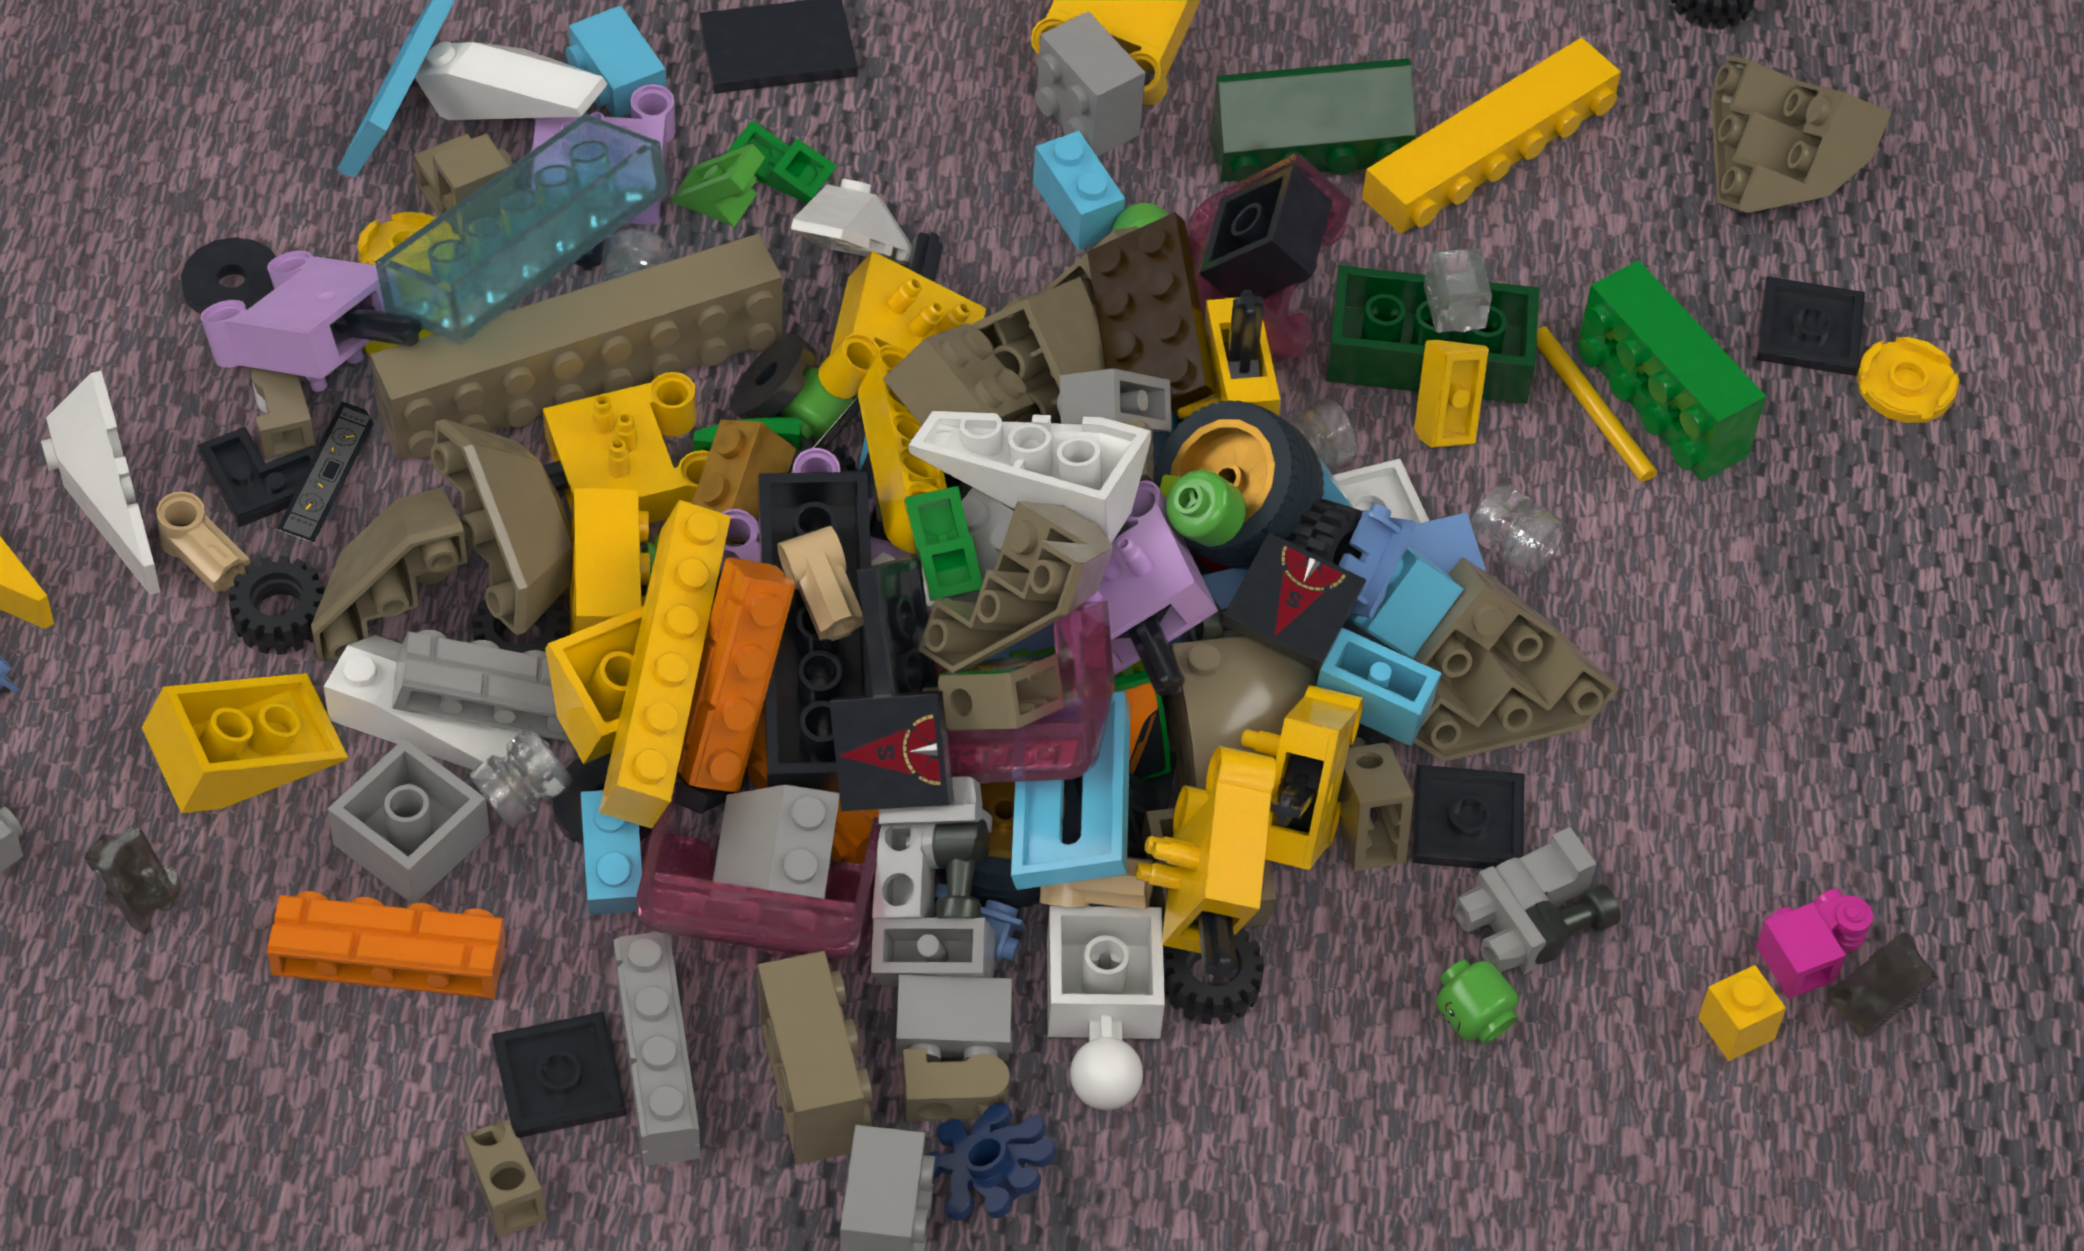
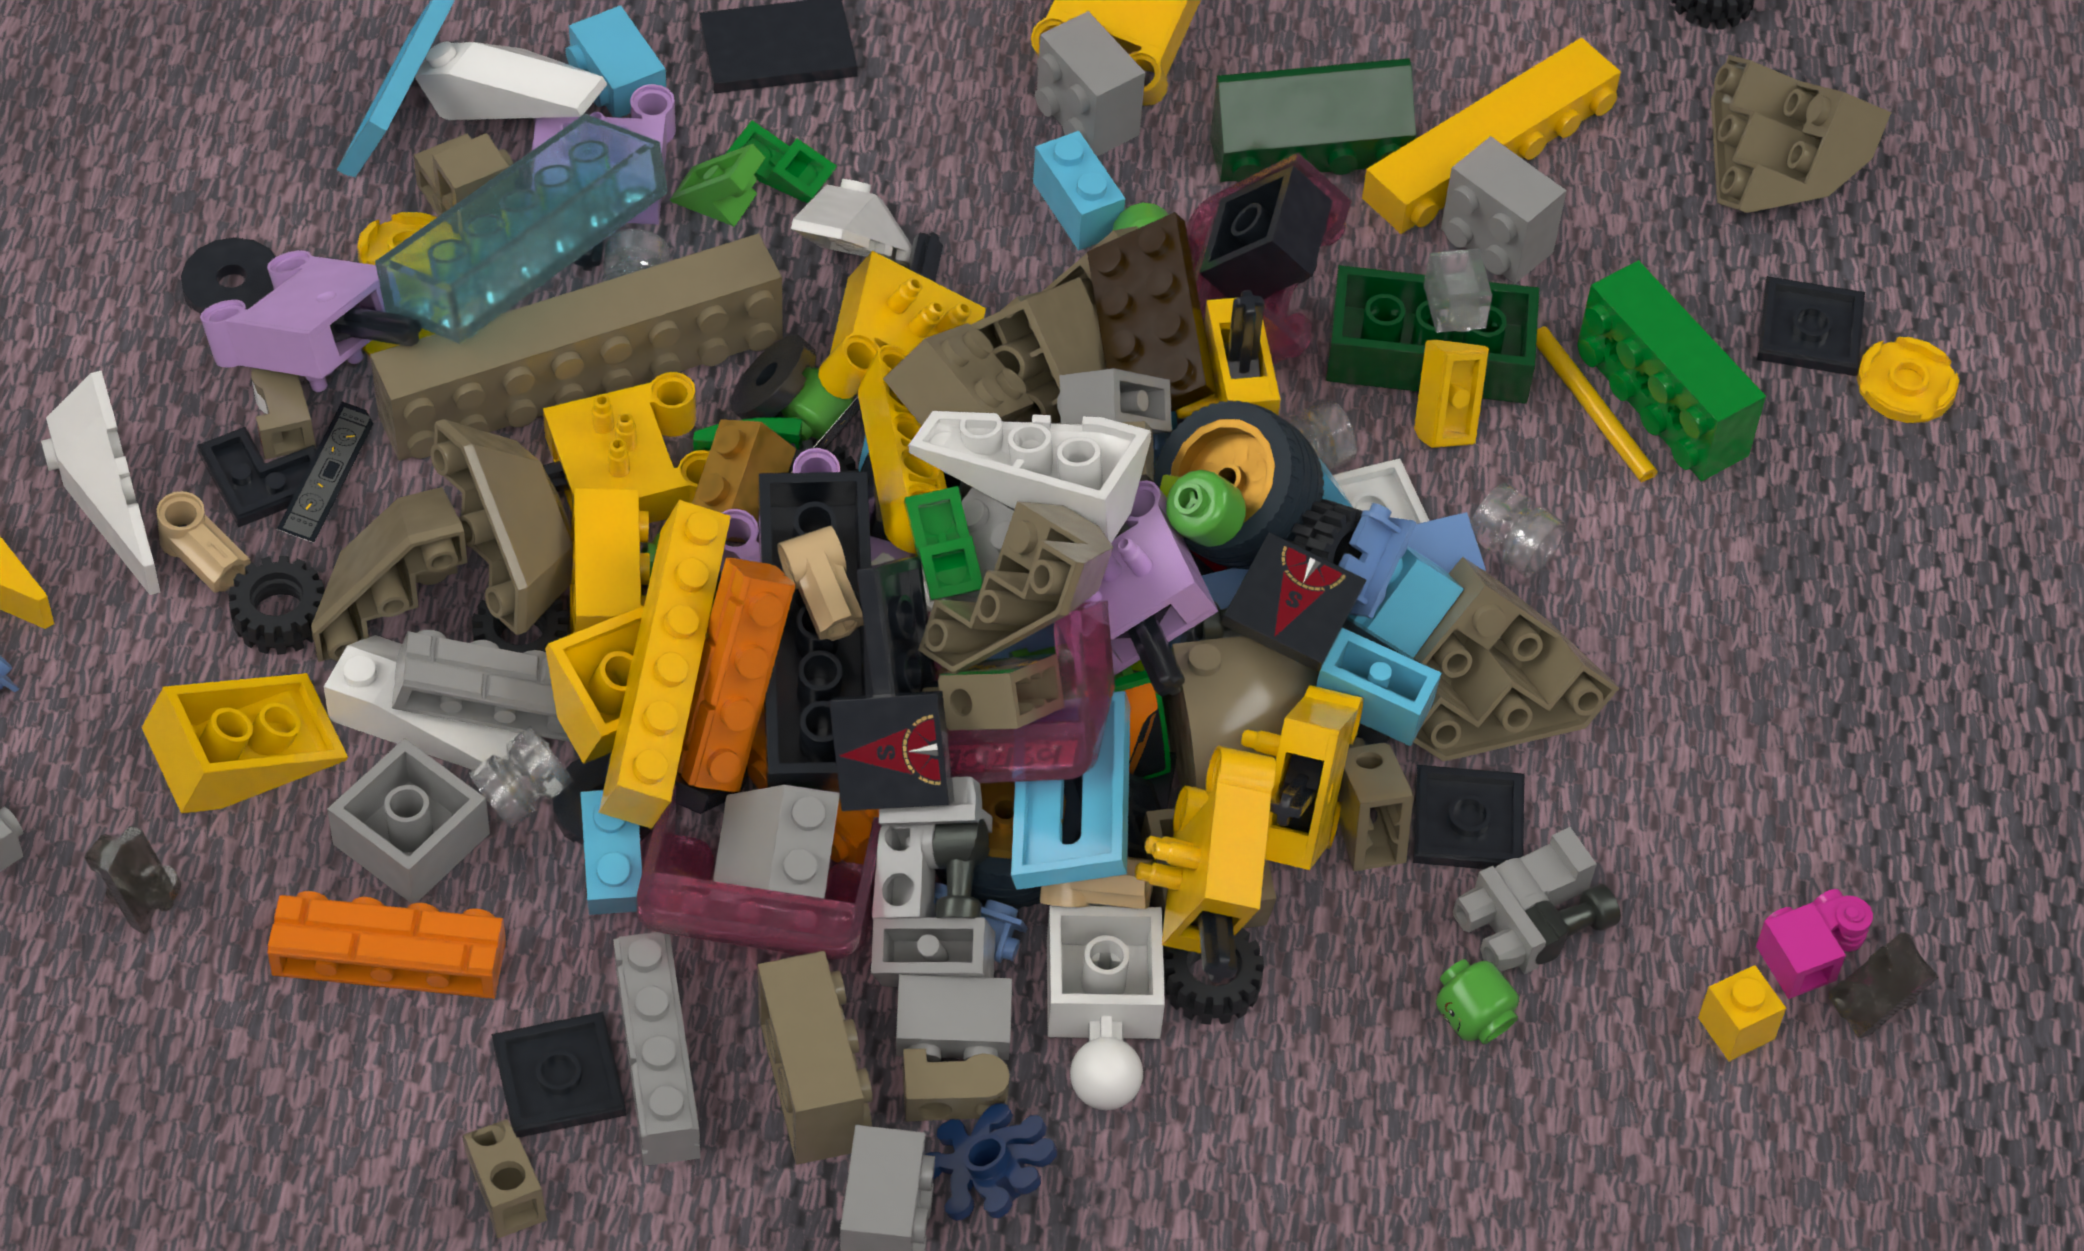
(1503, 210): none -> light grey brick

